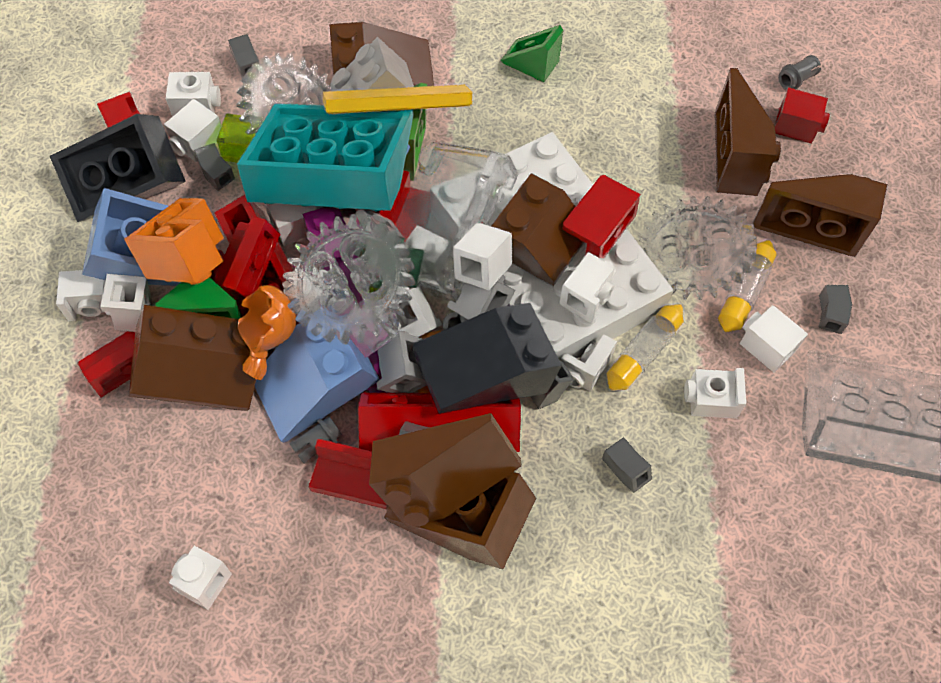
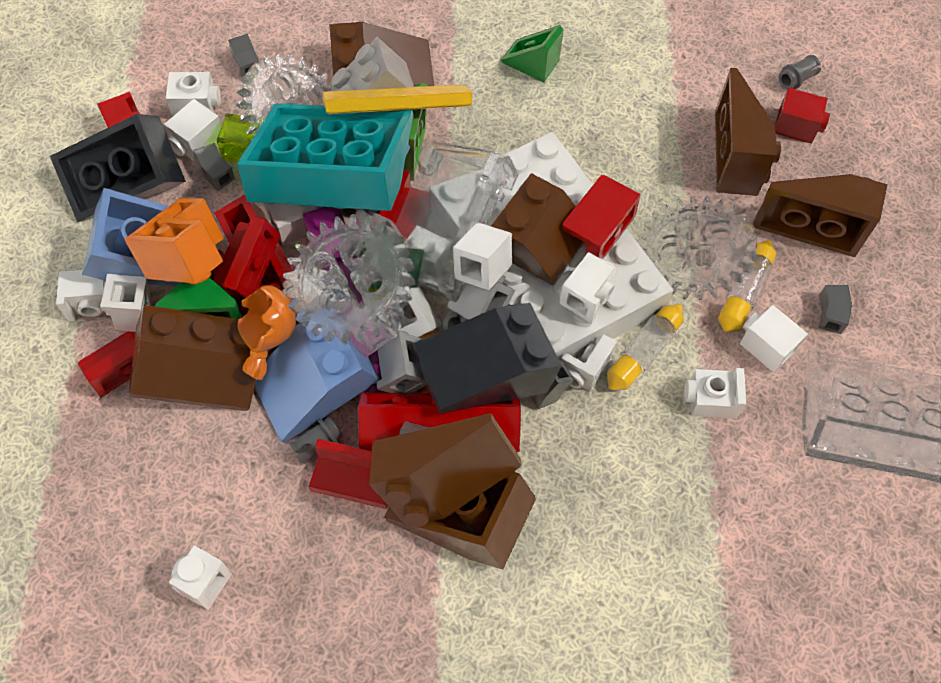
(628, 465): dark grey piece -> none

